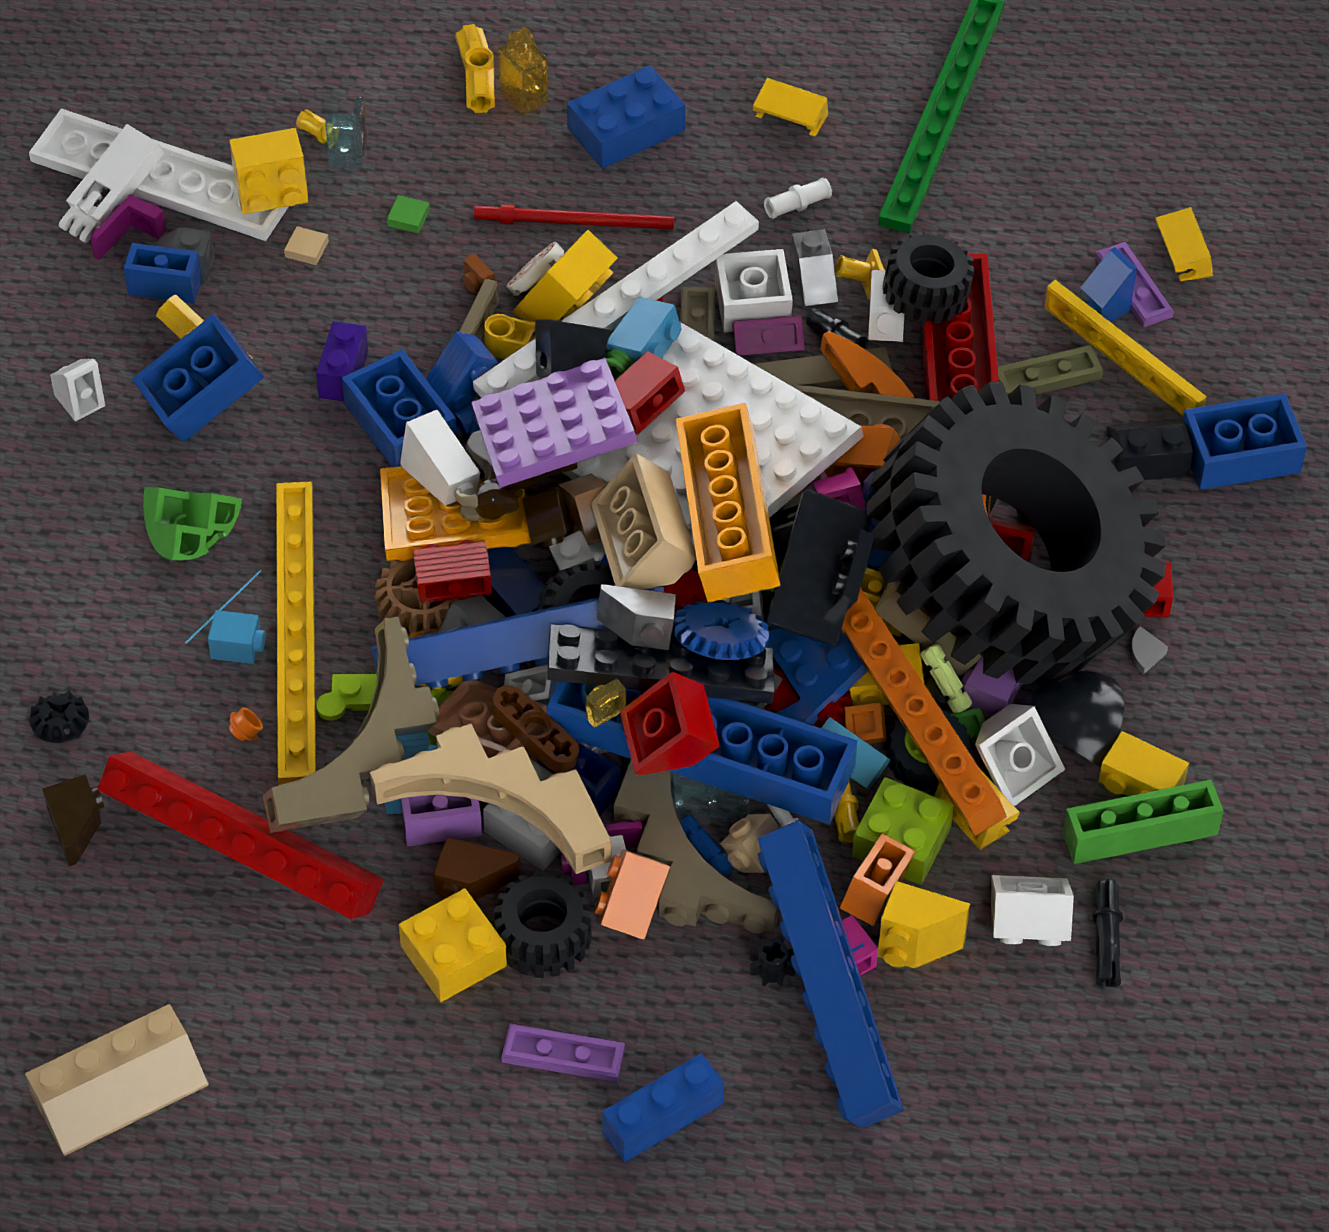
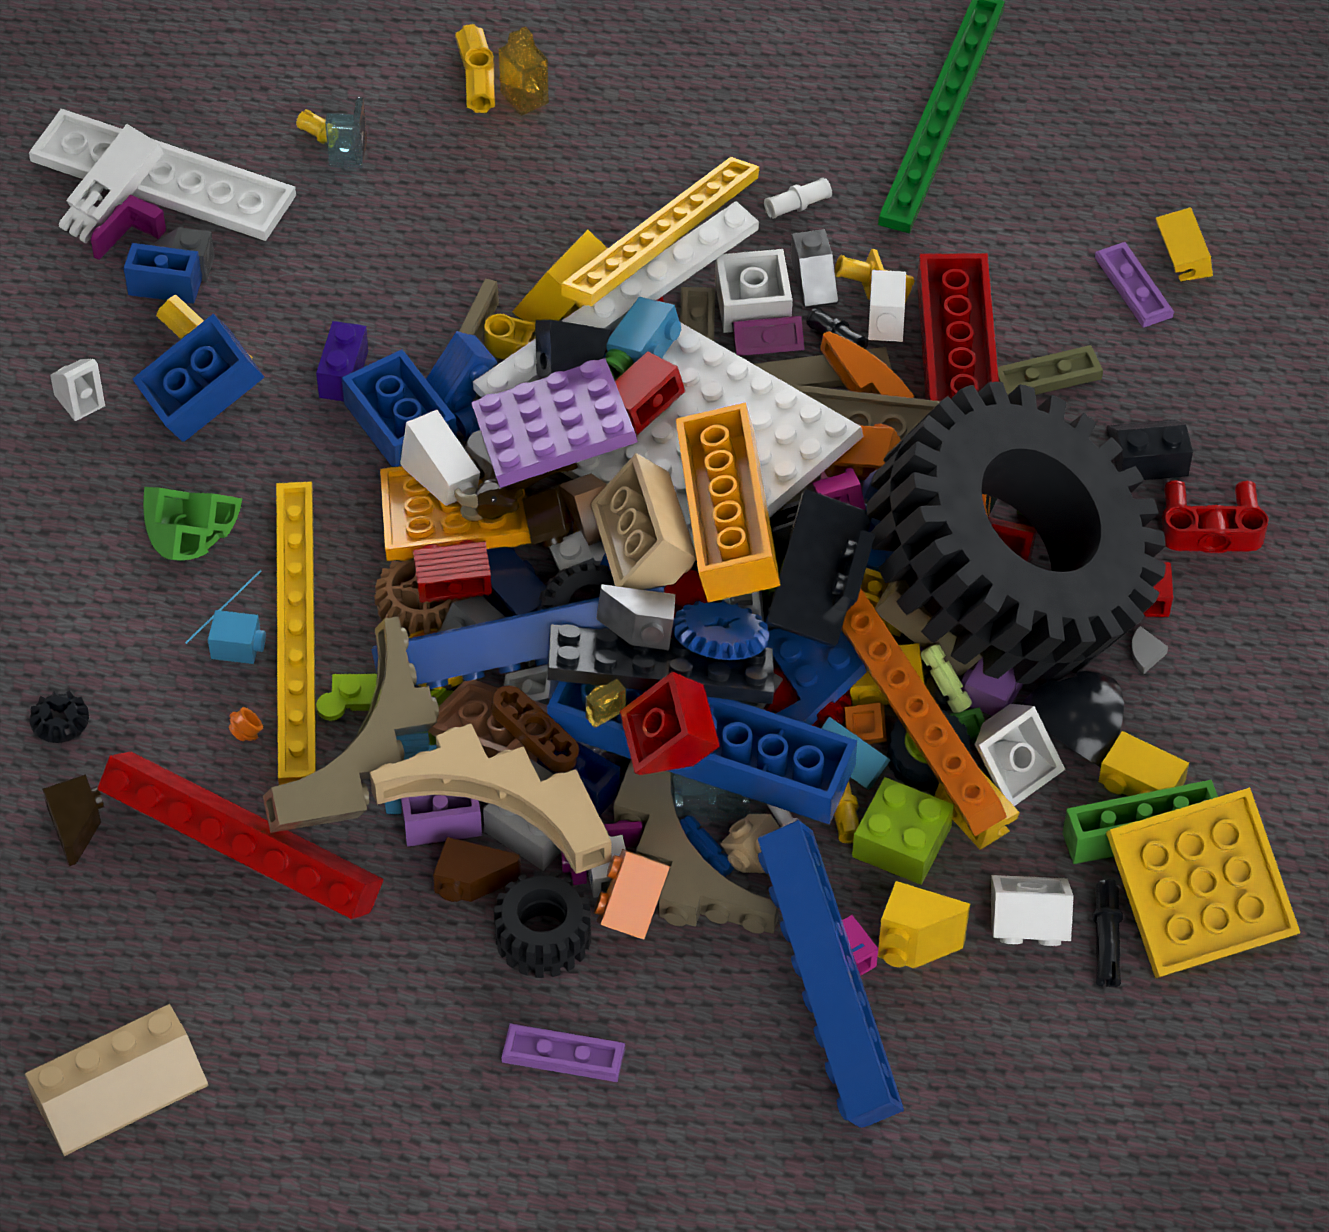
(269, 171): yellow brick -> none
(306, 245): tan tile -> none
(408, 214): bright green tile -> none
(452, 945): yellow brick -> none
(475, 273): dark orange plate -> none
(508, 214): red bar -> none
(535, 269): white tile -> none
(626, 116): blue brick -> none
(659, 232): none -> yellow plate
(662, 1107): blue brick -> none
(762, 961): black gear -> none
(792, 105): yellow hinge -> none
(876, 878): orange brick -> none
(928, 277): black tyre -> none
(1110, 286): blue slope -> none
(1122, 349): yellow tile -> none
(1202, 882): none -> yellow plate
(1213, 526): none -> red piece
(1244, 441): blue brick -> none

